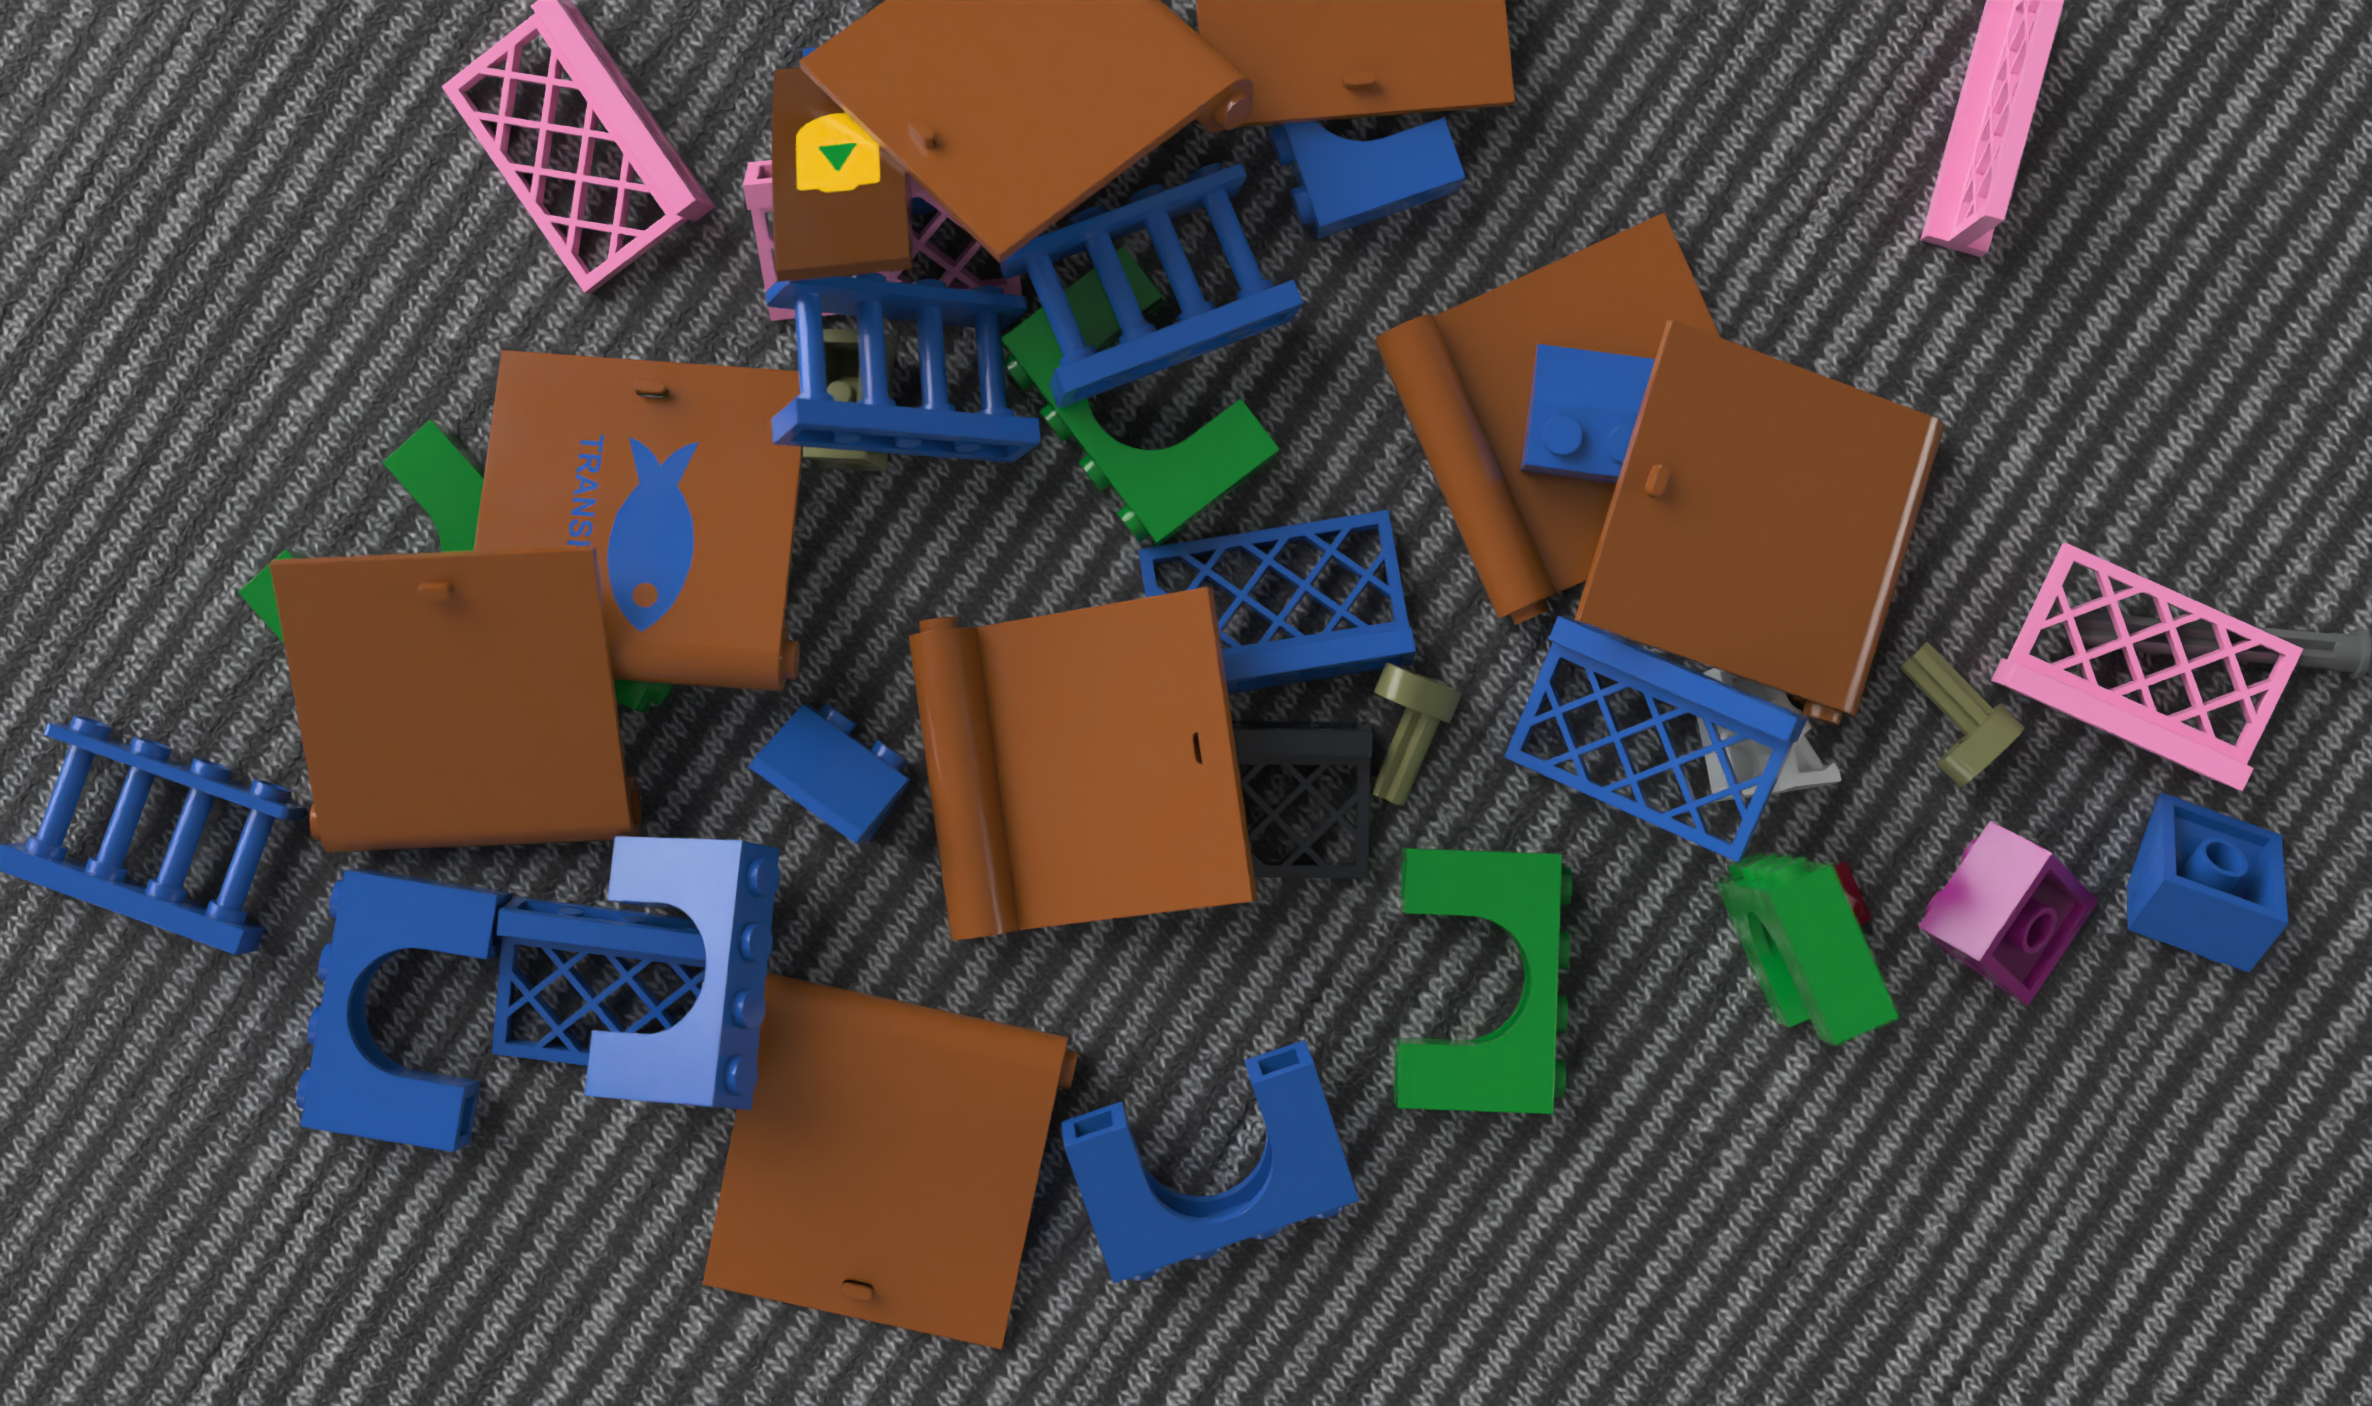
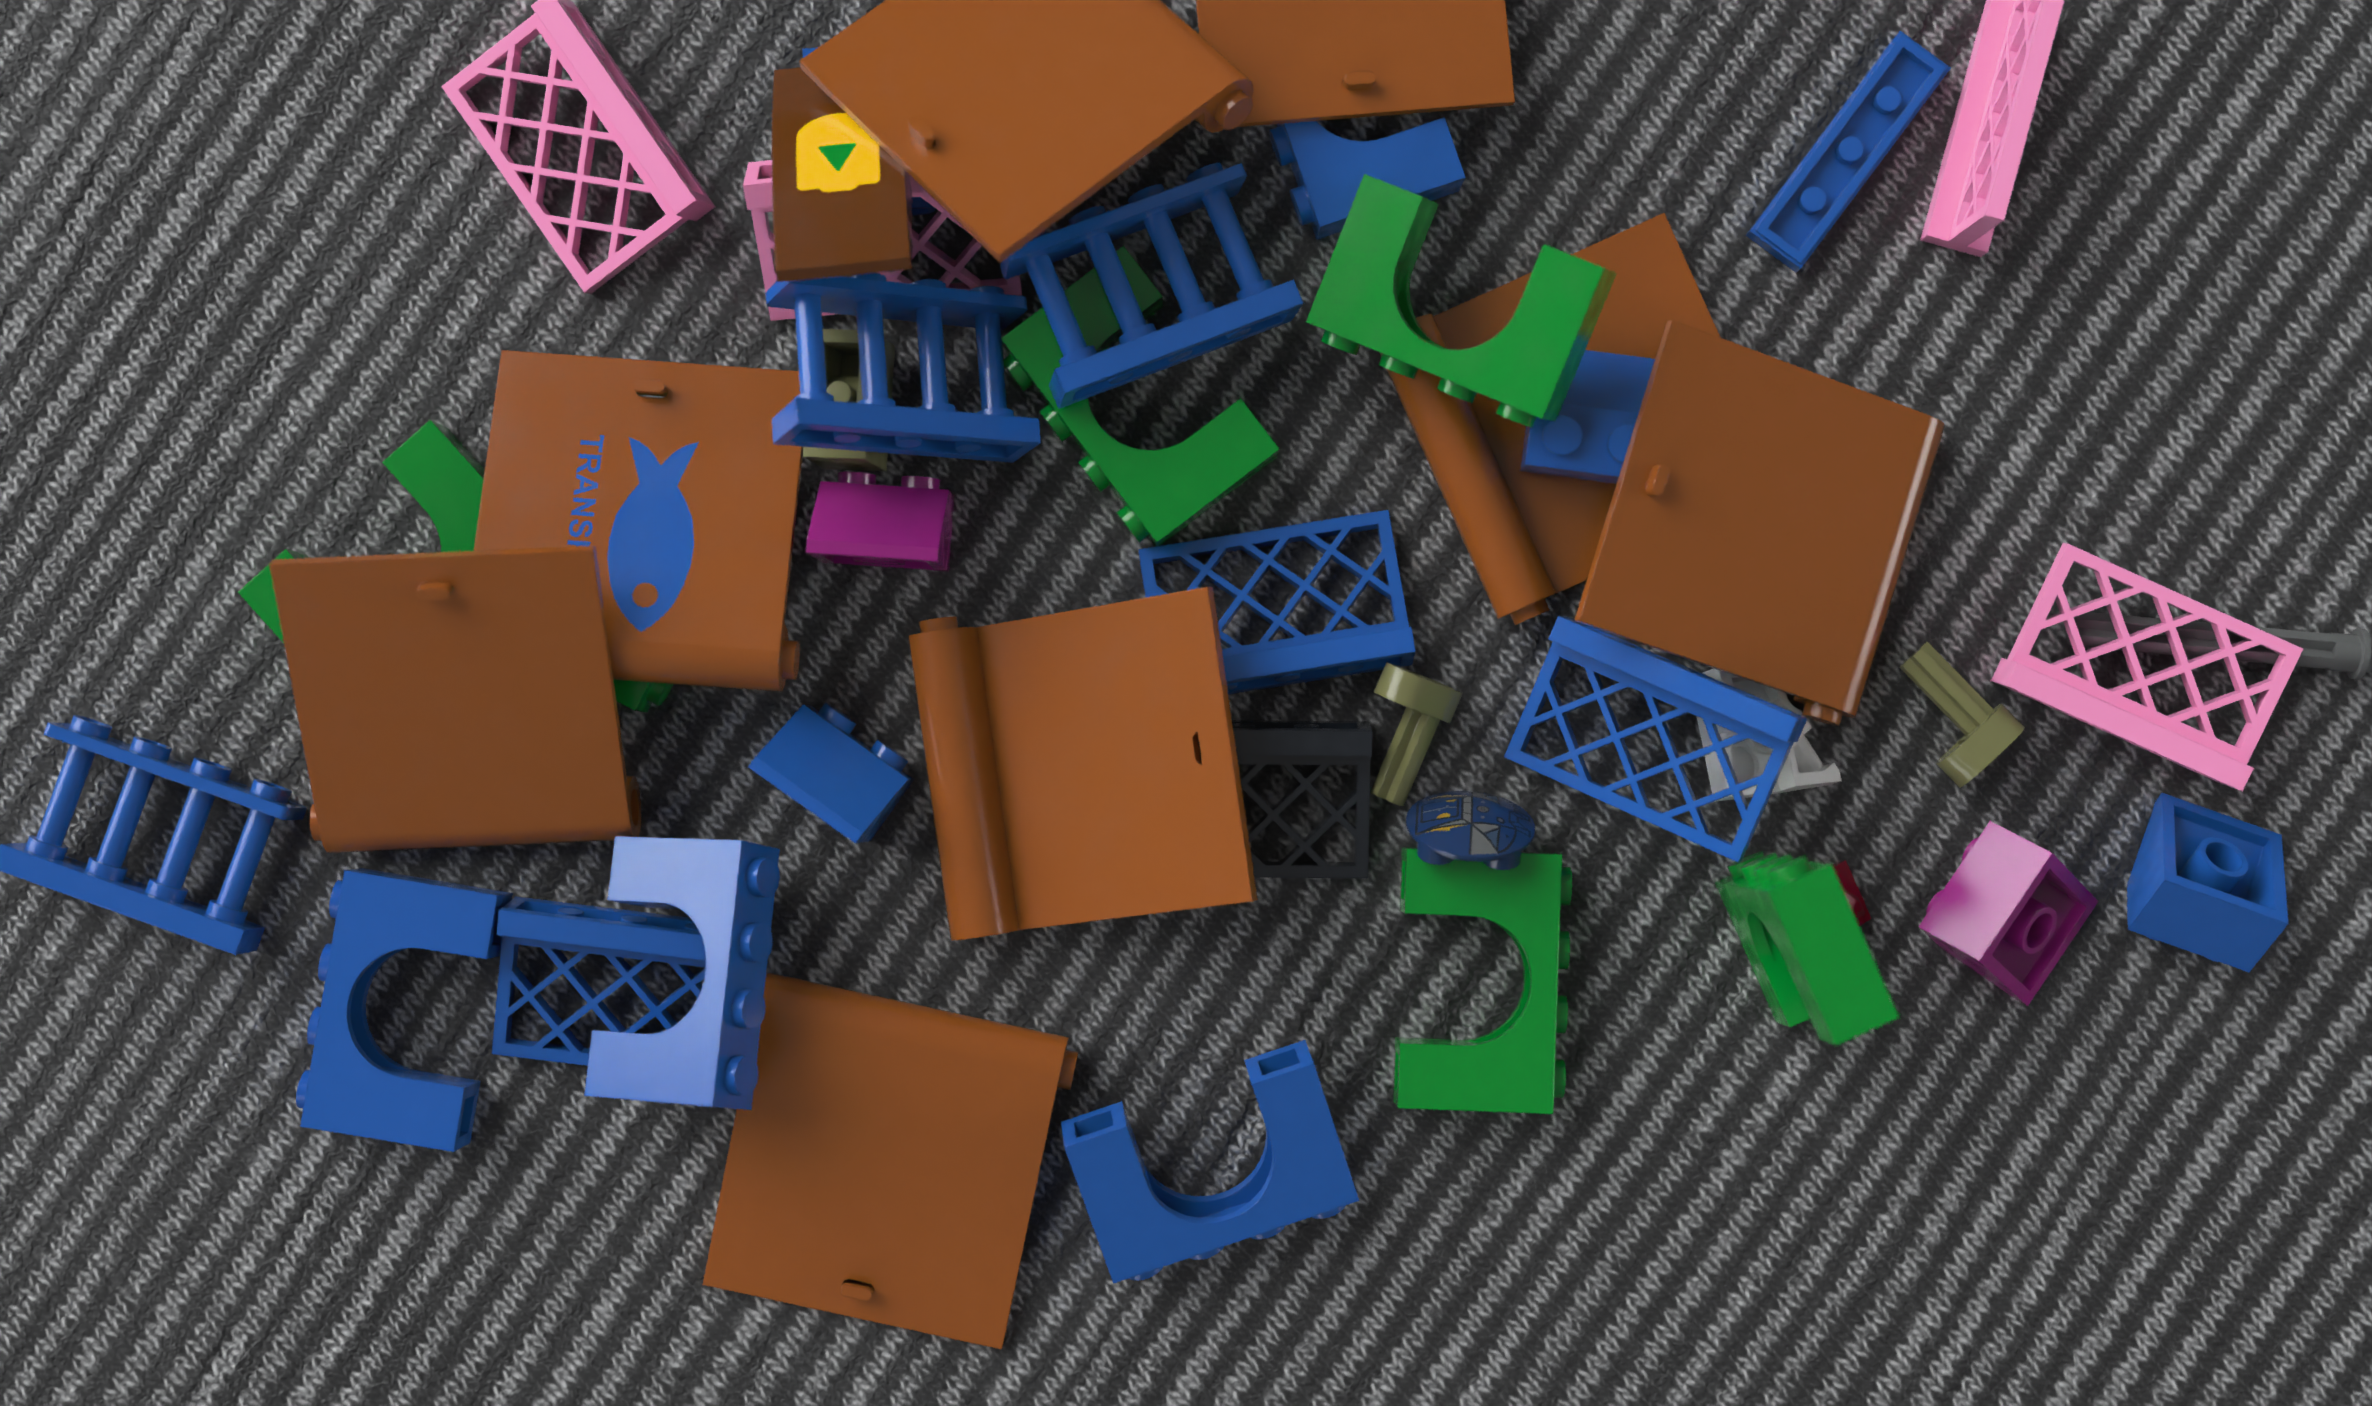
(882, 523): none -> magenta slope
(1369, 304): none -> green arch
(1470, 829): none -> dark blue dish
(1848, 151): none -> blue tile

